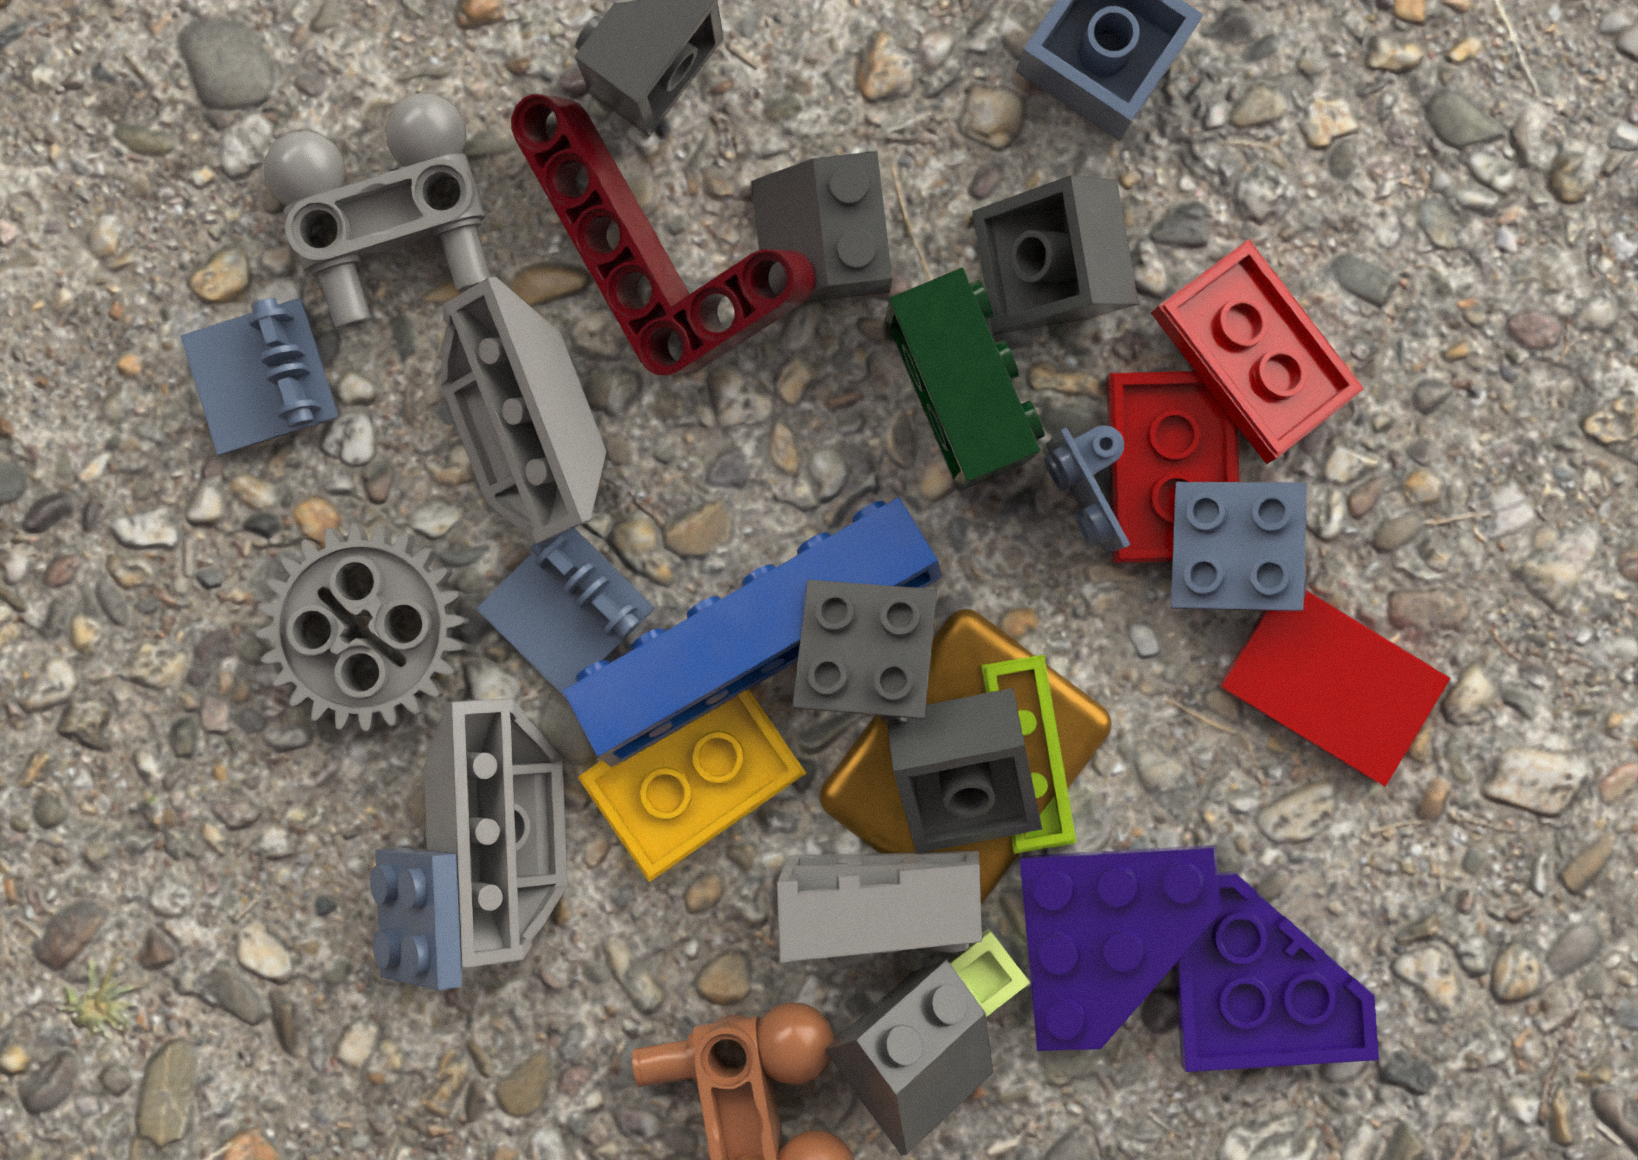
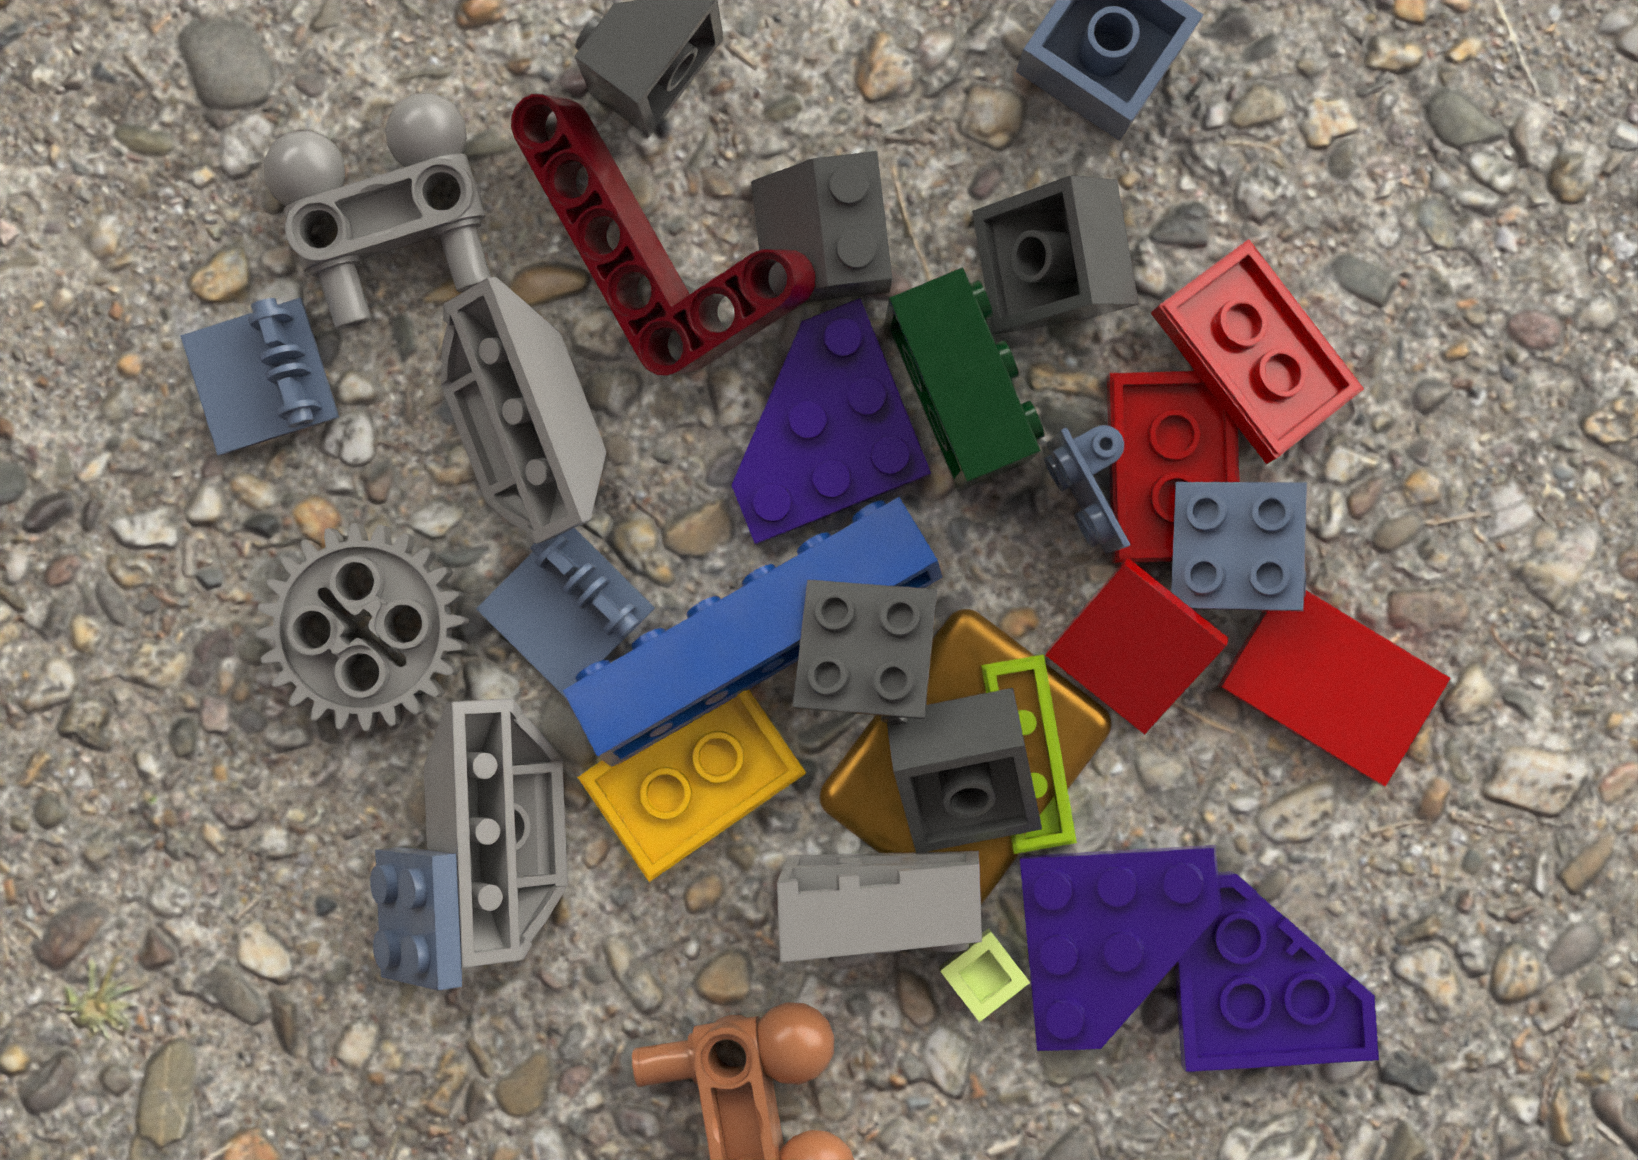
(828, 429): none -> dark purple plate
(916, 1053): dark grey slope -> none
(1136, 646): none -> red tile

